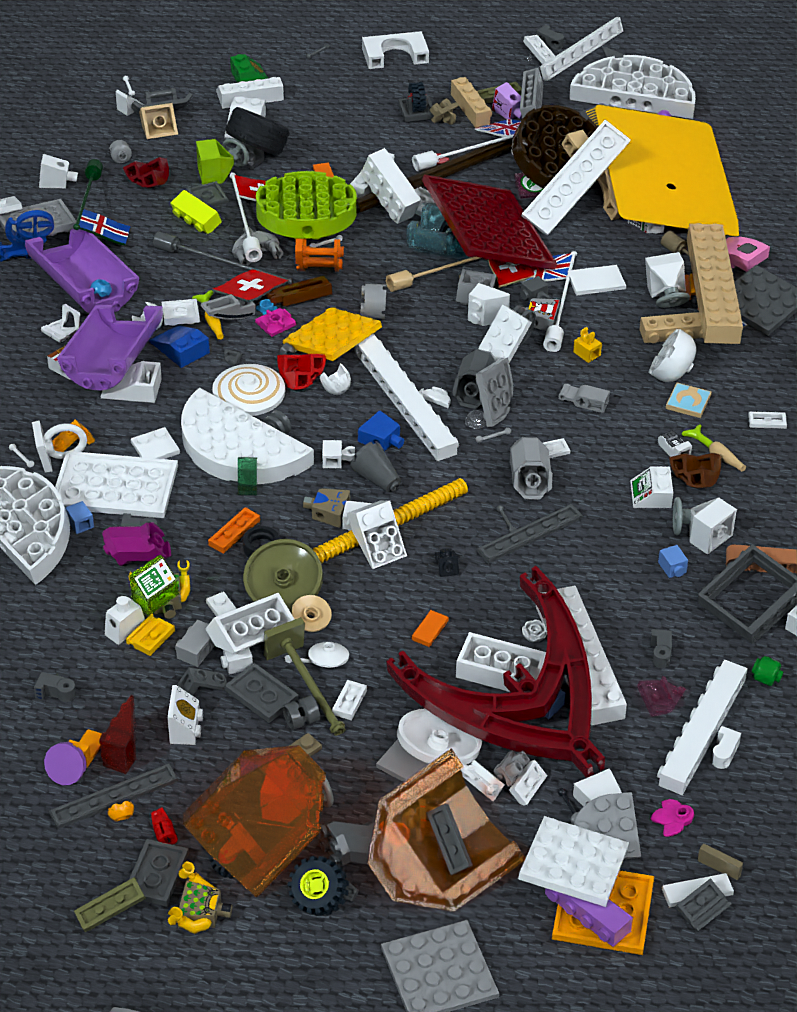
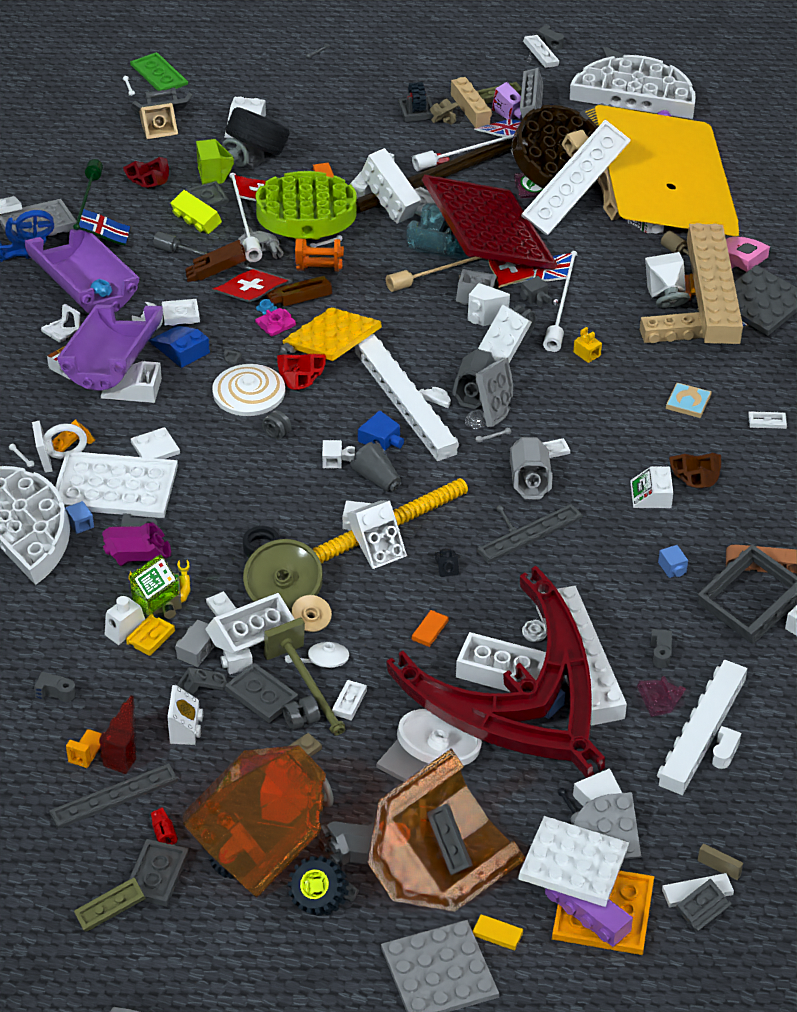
(55, 173): white torso -> none
(65, 763): medium lavender tile -> none
(120, 151): light grey head -> none
(121, 811): light orange plate -> none
(124, 102): white slope -> none
(158, 72): none -> bright green tile
(199, 903): torso -> none
(213, 322): yellow piece -> none
(216, 261): none -> reddish brown hinge
(220, 433): white brick -> none
(229, 308): light grey slope -> none
(234, 530): orange plate -> none
(246, 69): green slope -> none
(247, 475): clear green tile -> none
(264, 89): white slope -> none
(328, 505): dark tan torso -> none
(338, 382): white hair -> none
(374, 301): light grey brick -> none
(412, 42): white arch -> none
(482, 779): white hinge -> none
(497, 932): none -> yellow tile
(511, 767): light grey hips -> none
(528, 782): white plate -> none
(546, 312): torso -> none
(581, 49): white tile -> none
(586, 397): light grey piece -> none
(596, 280): white tile -> none
(671, 818): dark pink plate -> none
(673, 444): white leg -> none
(674, 357): white cylinder -> none
(708, 523): white piece -> none
(715, 447): tan piece -> none
(767, 671): green head -> none

